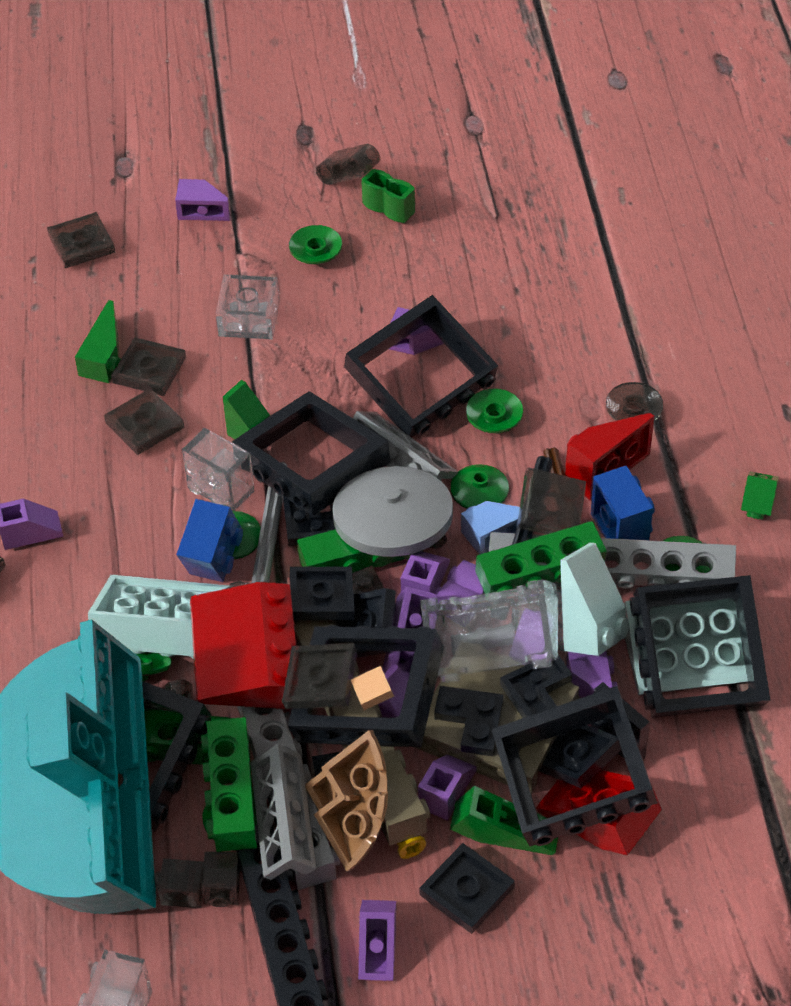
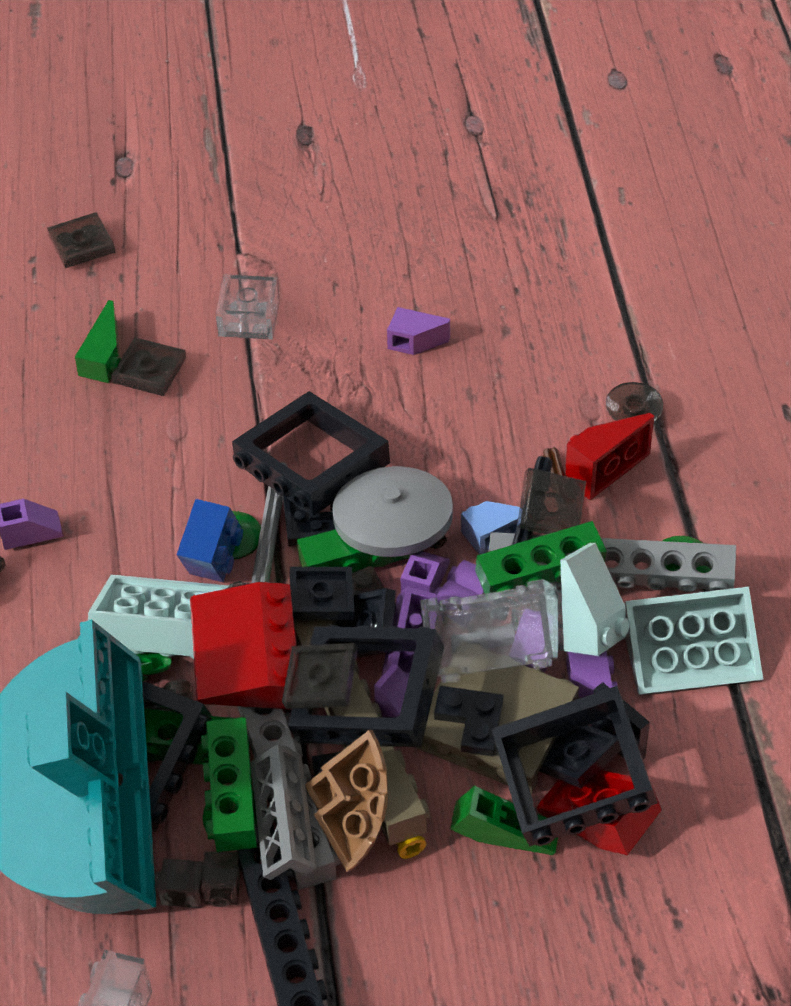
(144, 421): clear smoke plate -> none
(200, 201): medium lavender slope -> none
(218, 469): clear brick -> none
(242, 410): green slope -> none
(315, 244): green dish -> none
(348, 164): clear smoke beam -> none
(372, 688): light nougat tile -> none
(377, 940): medium lavender slope -> none
(388, 195): green brick -> none
(403, 449): light grey fence -> none
(445, 784): medium lavender slope -> none
(452, 334): black piece -> none
(467, 888): black plate -> none
(479, 484): green dish -> none
(494, 410): green dish -> none
(530, 687): black plate -> none
(621, 506): blue brick -> none
(734, 588): black piece -> none
(759, 494): green slope -> none

